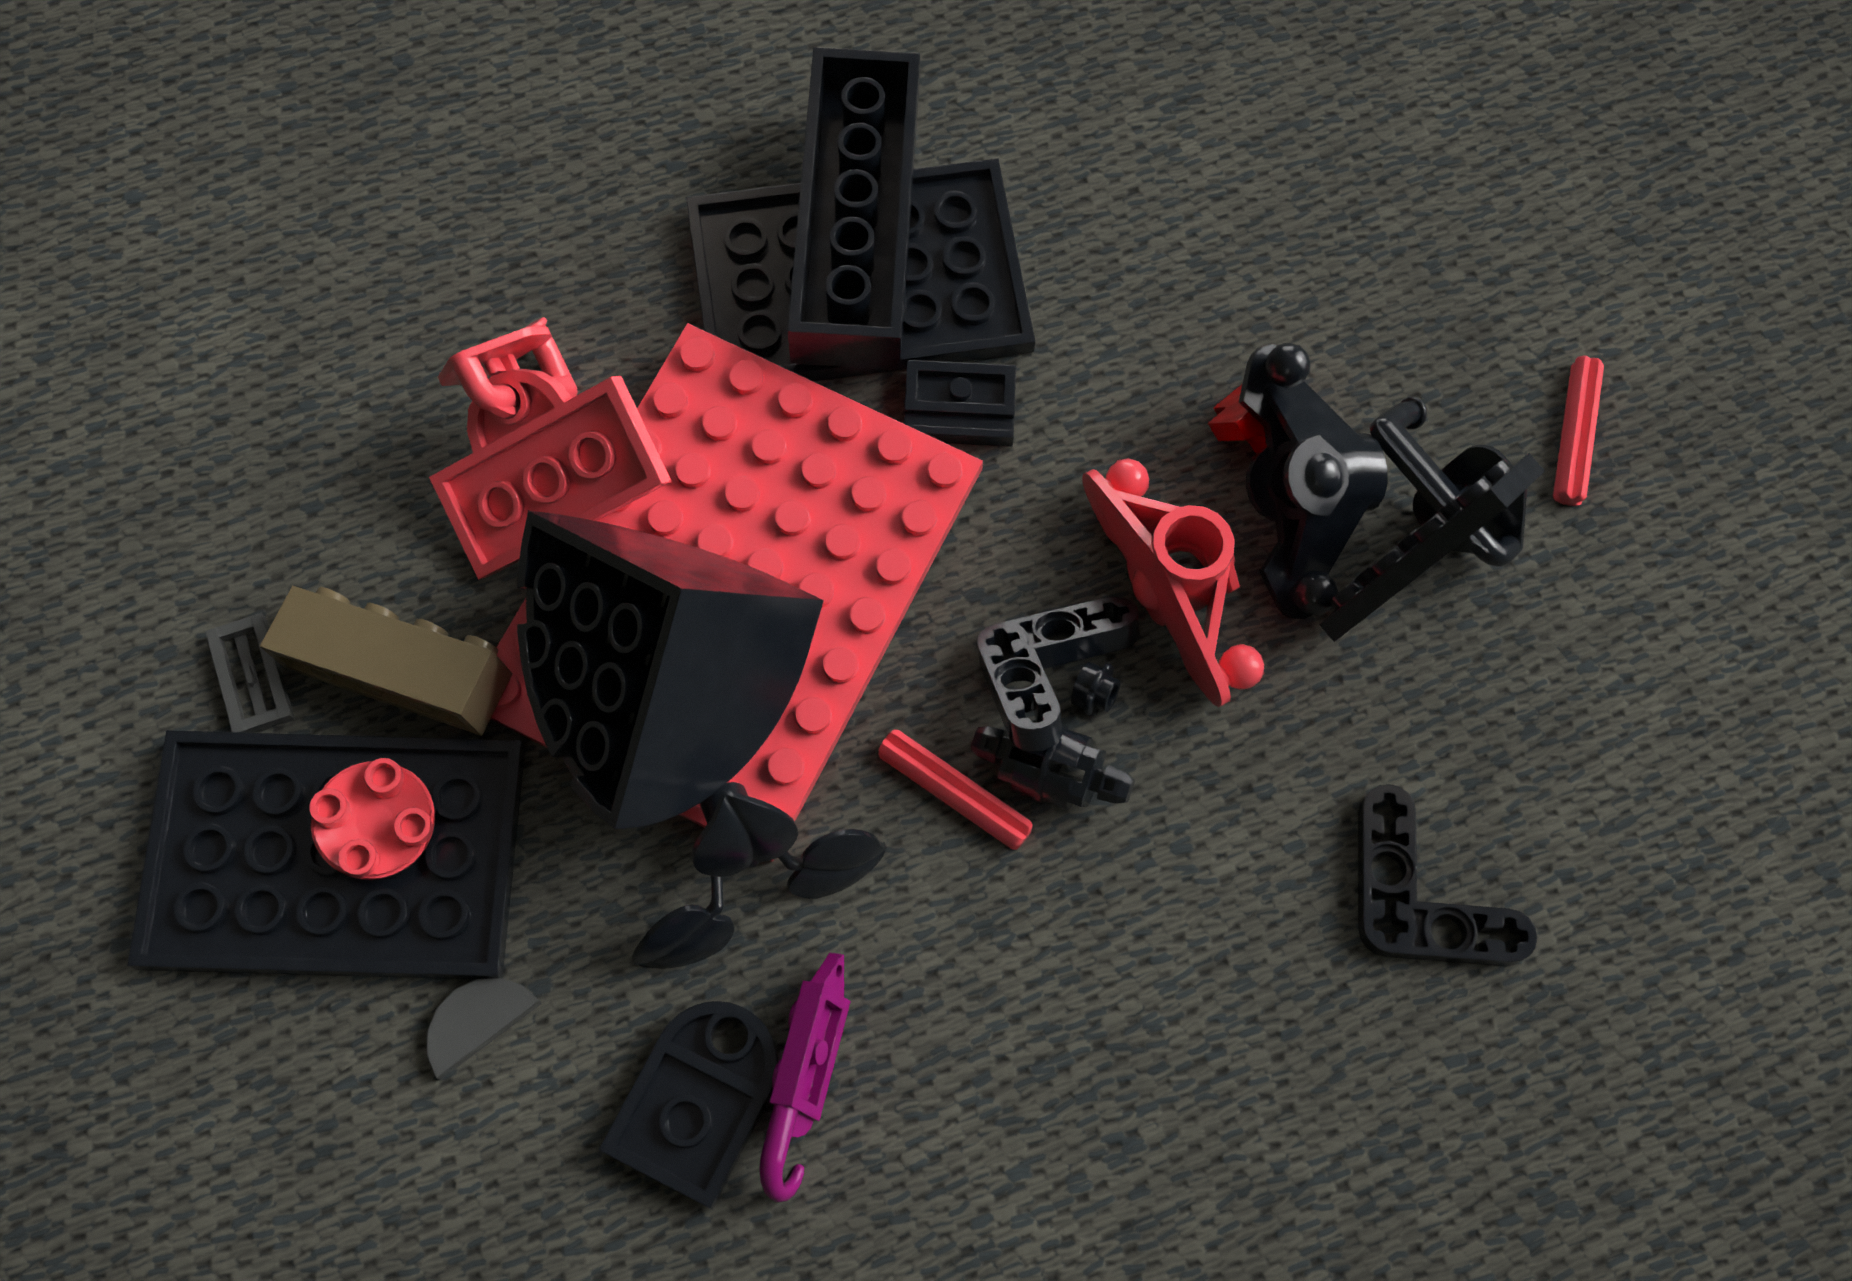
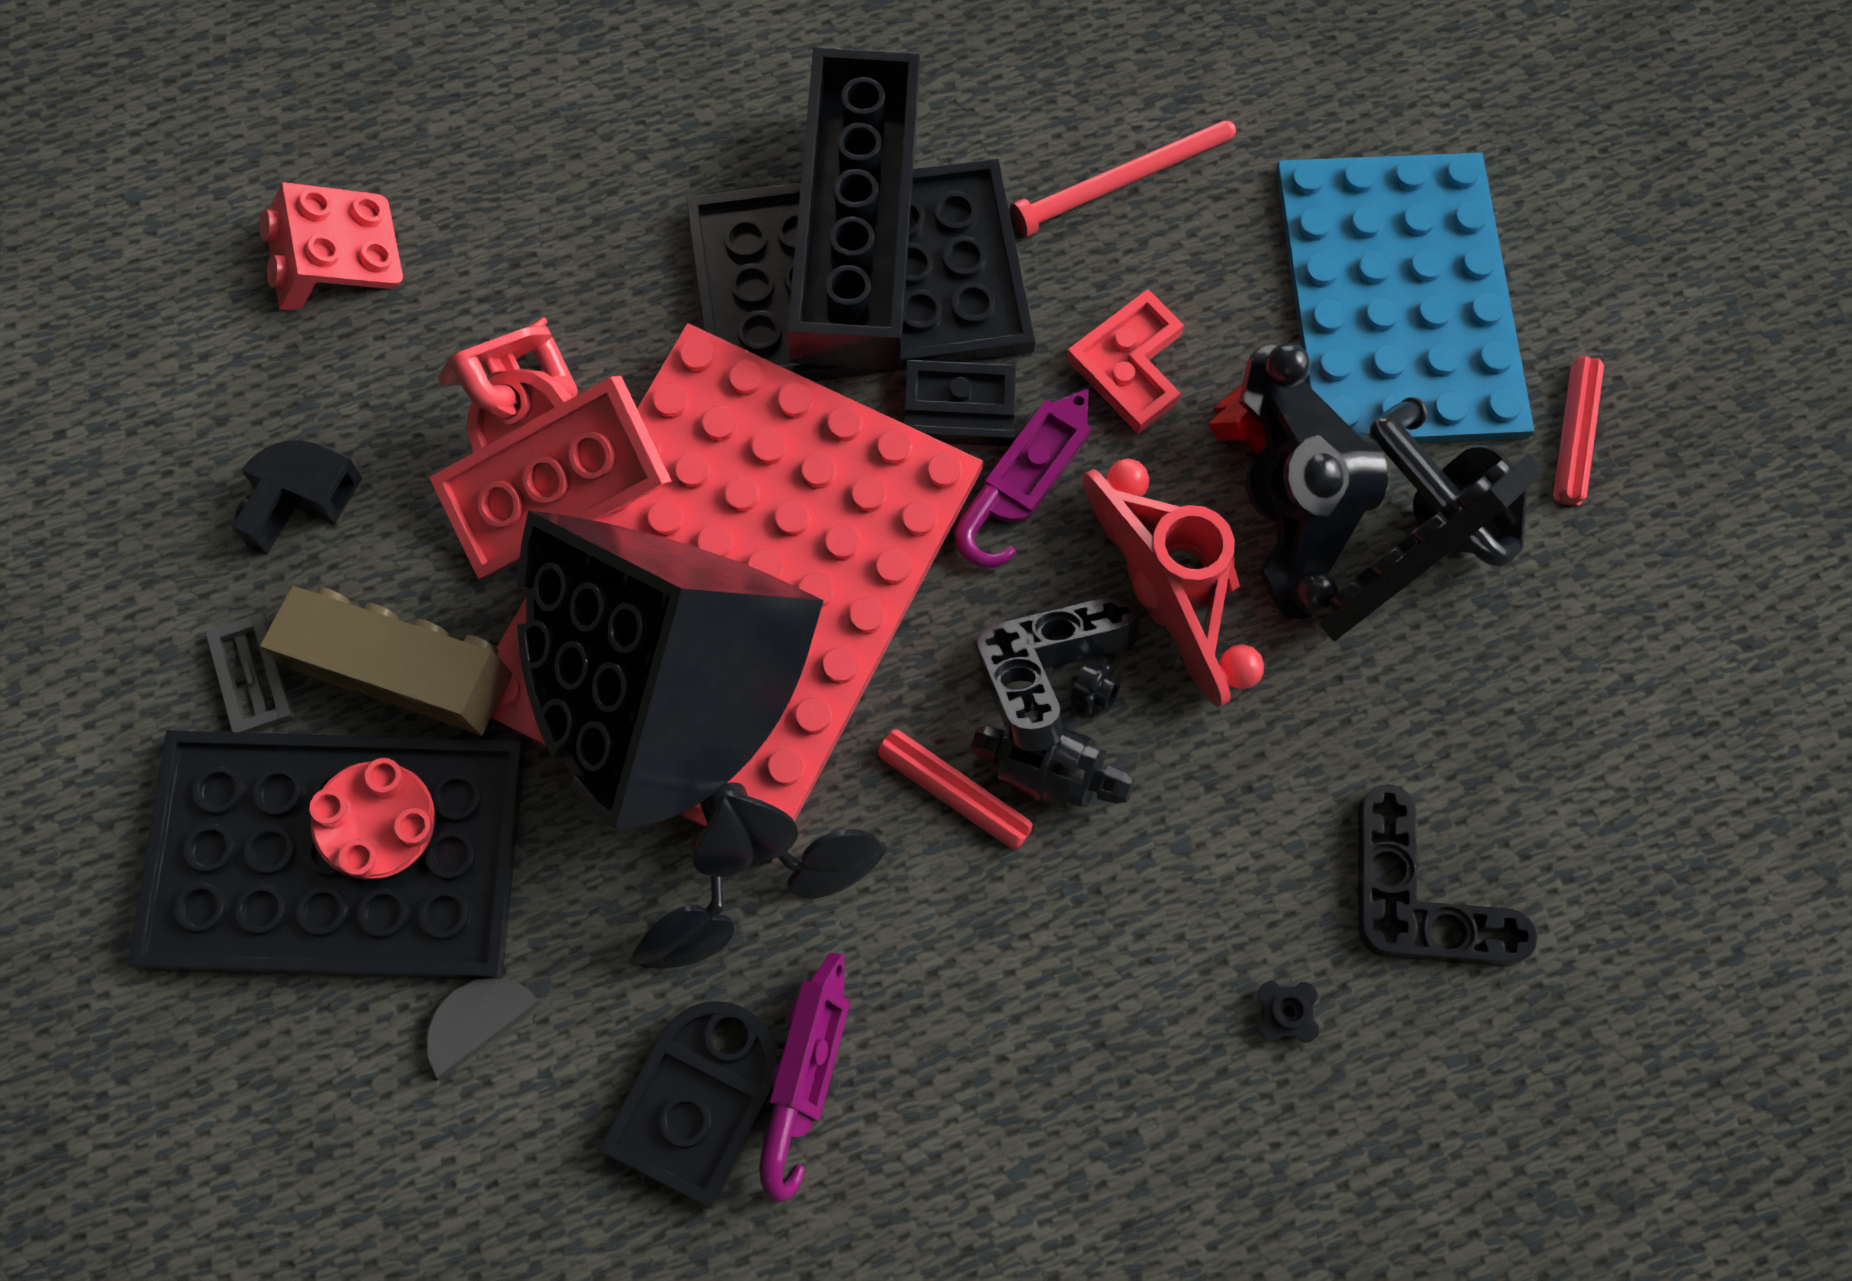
(289, 478): none -> black brick
(328, 239): none -> coral bracket
(1025, 474): none -> magenta plate
(1028, 216): none -> coral bar
(1118, 355): none -> coral plate
(1275, 1024): none -> black plate
(1404, 293): none -> dark azure plate

